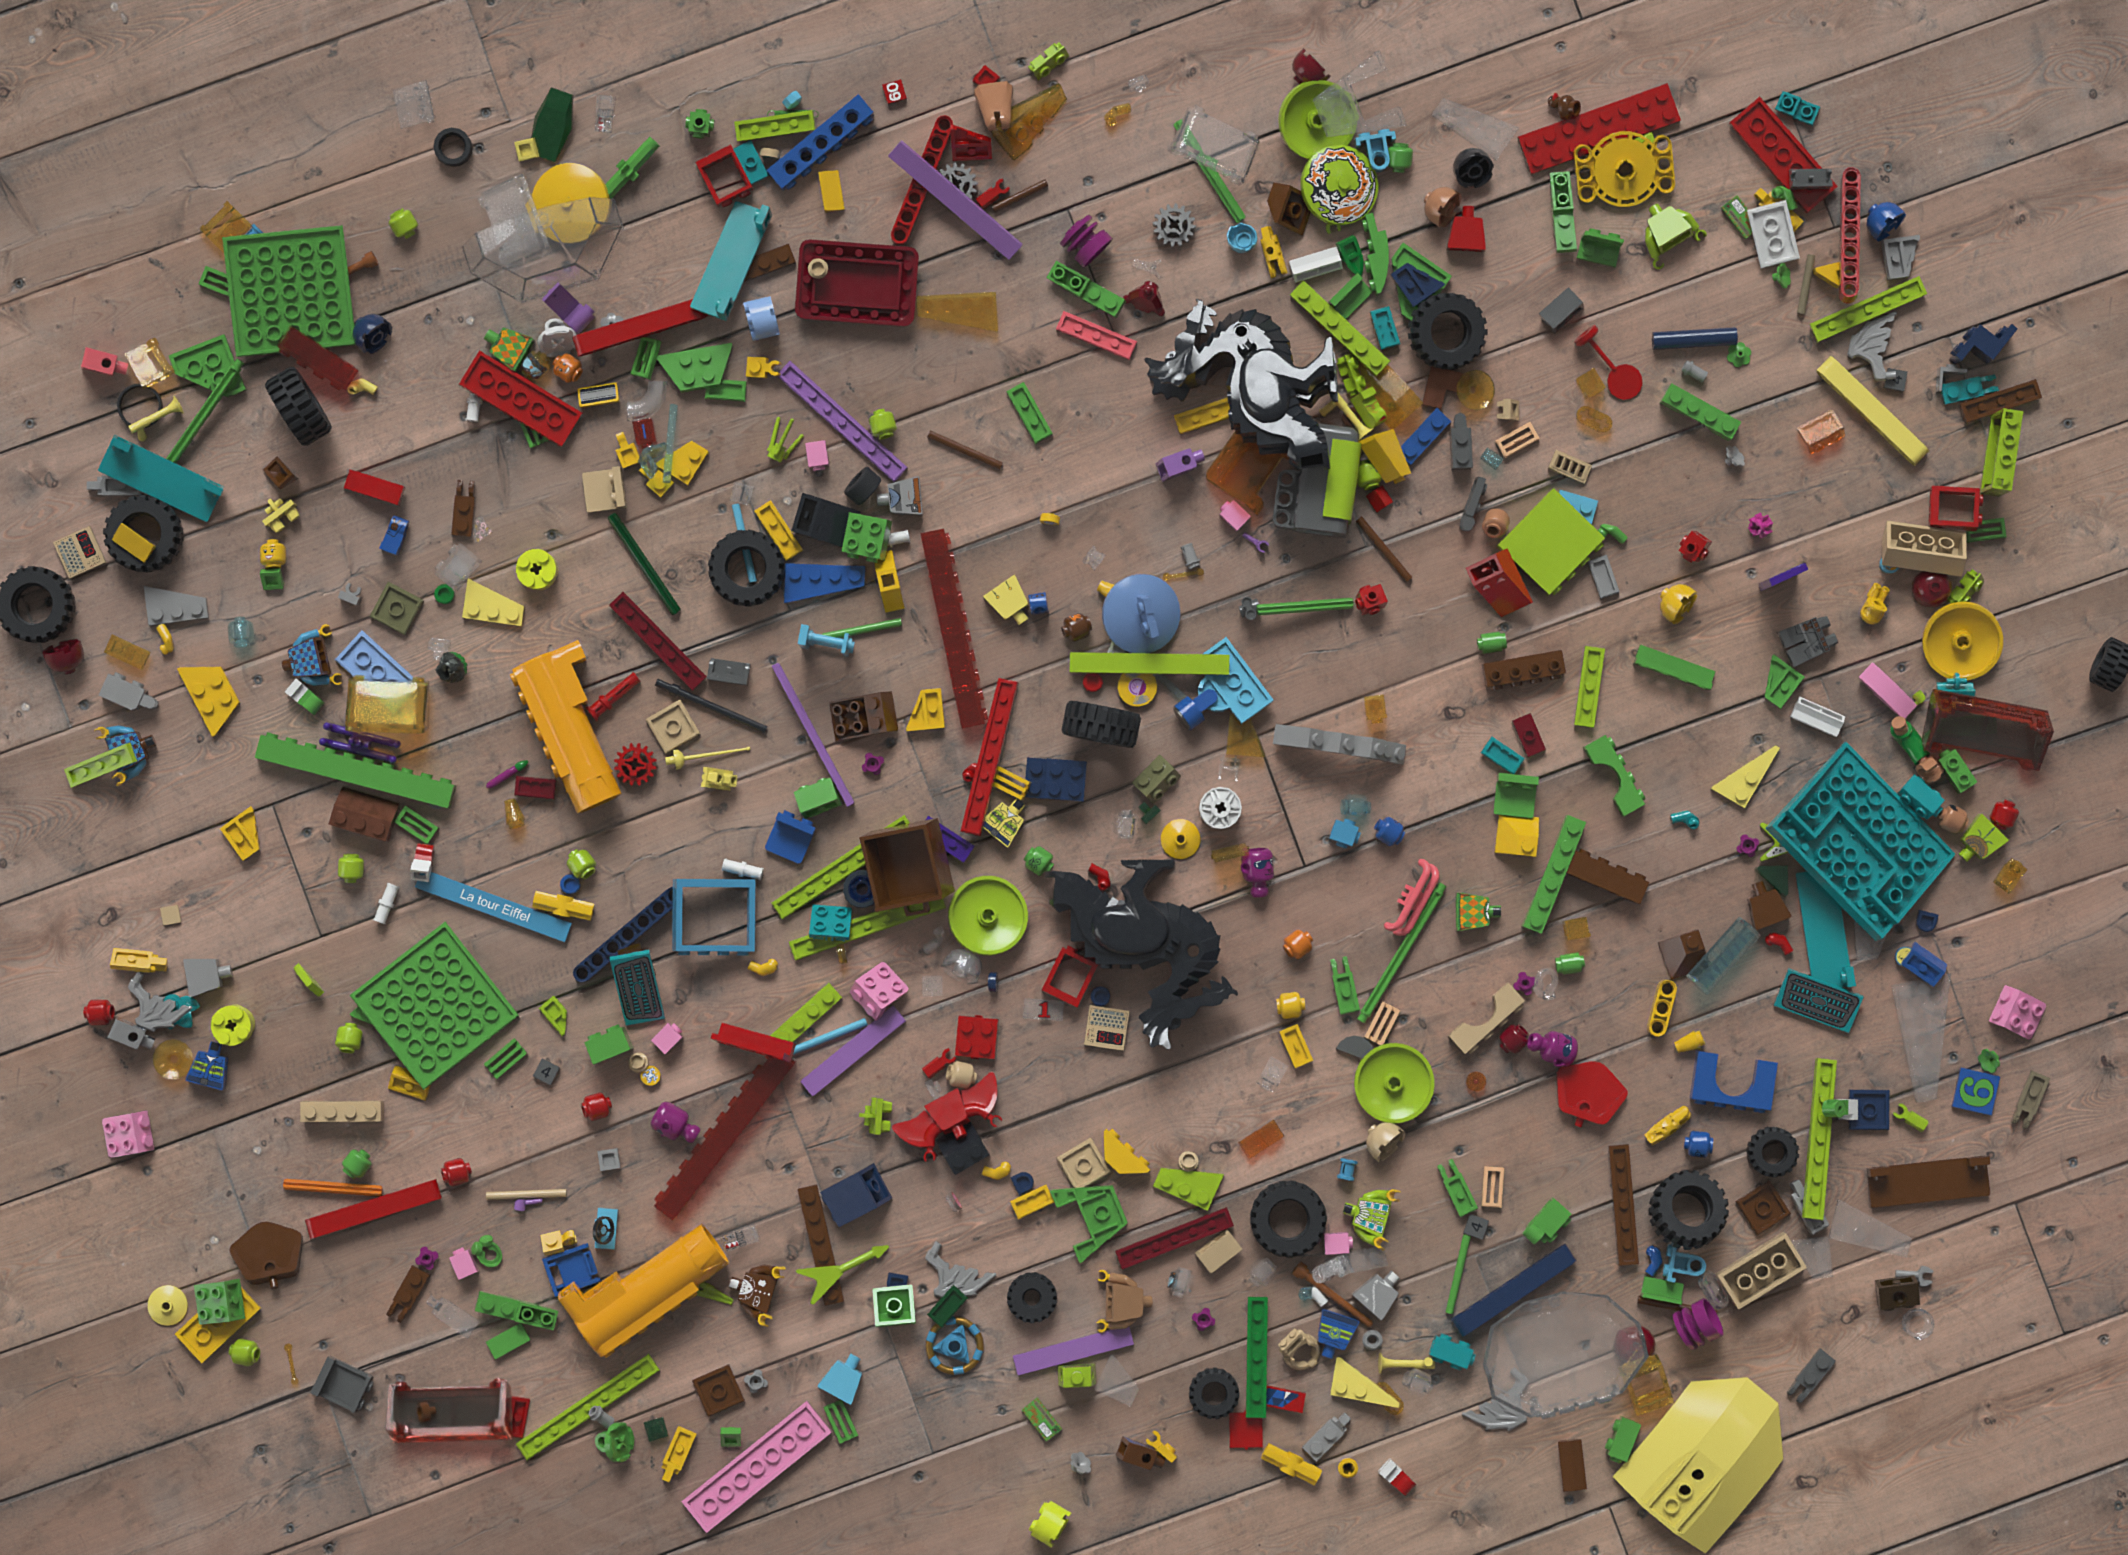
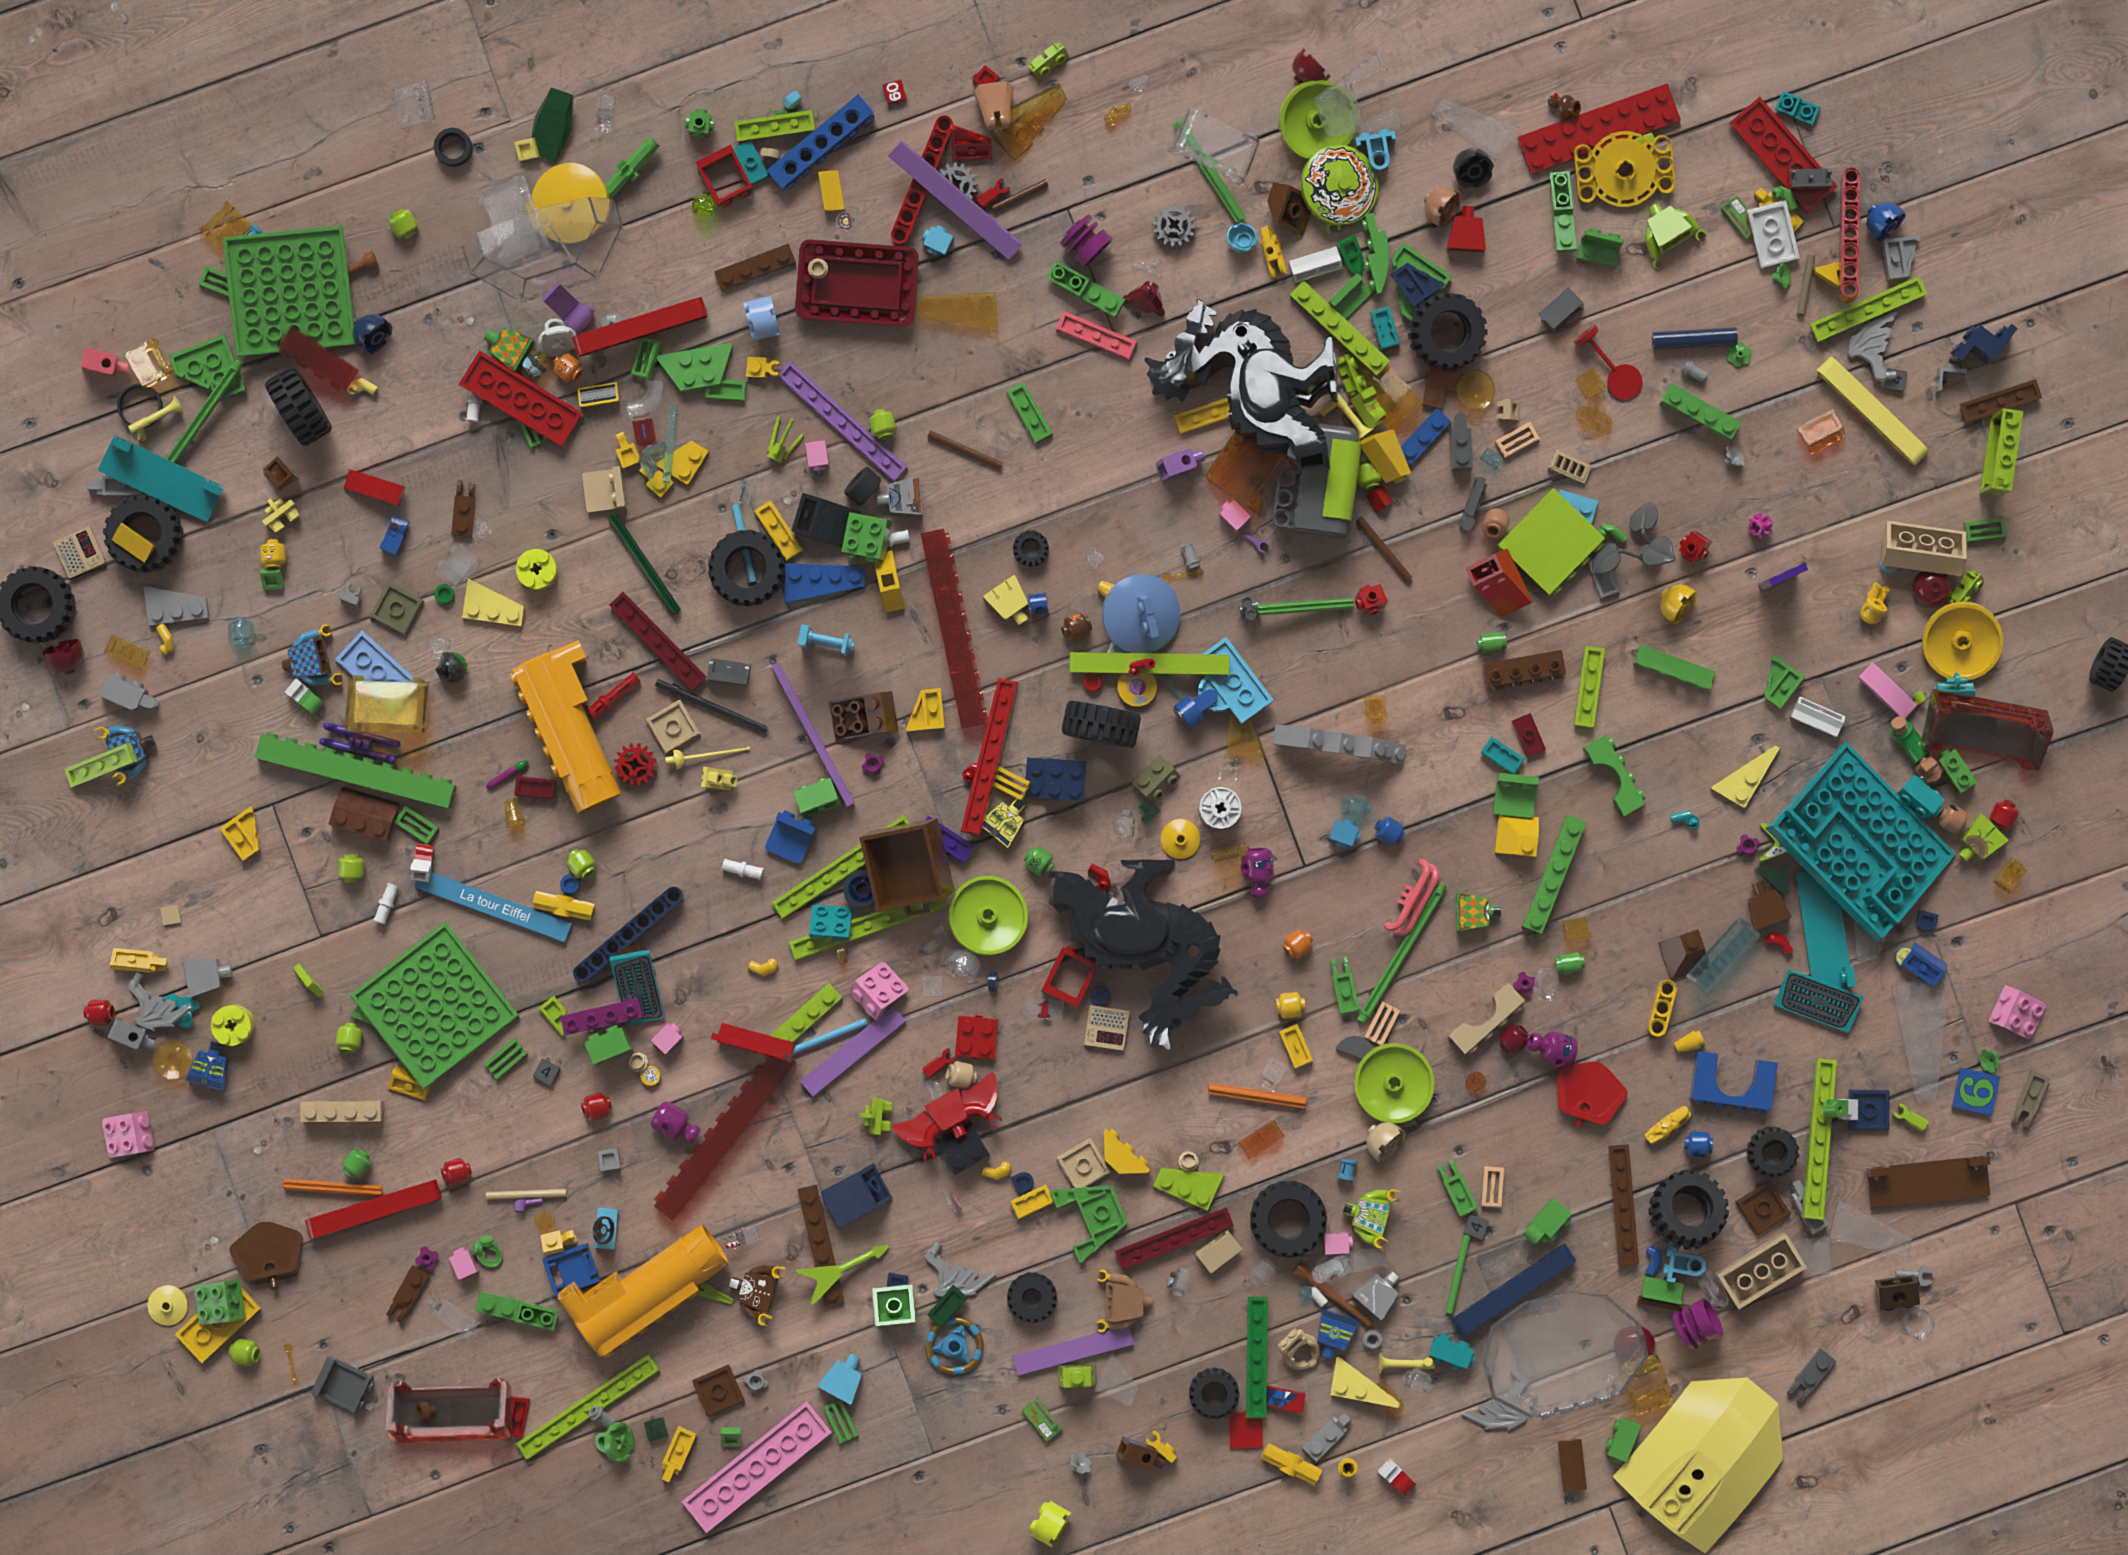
(211, 694): yellow wing -> none
(508, 1340): bright green tile -> none
(544, 1221): none -> clear yellow plate
(601, 1016): none -> magenta bracket
(703, 206): none -> clear neon green piece
(731, 260): teal bracket -> none
(743, 950): dark azure window -> none
(846, 220): none -> clear tile
(865, 628): bright green bar -> none
(937, 240): none -> medium azure brick
(1030, 560): none -> black tyre
(1049, 519): yellow tile -> none
(1141, 664): none -> red arm
(1205, 1313): magenta plate -> none
(1257, 1095): none -> orange axle
(1400, 157): bright green head -> none
(1608, 877): reddish brown brick -> none
(1653, 553): none -> dark grey plant
(1813, 640): dark grey hips -> none
(1954, 525): red window -> none
(1966, 389): teal hinge -> none

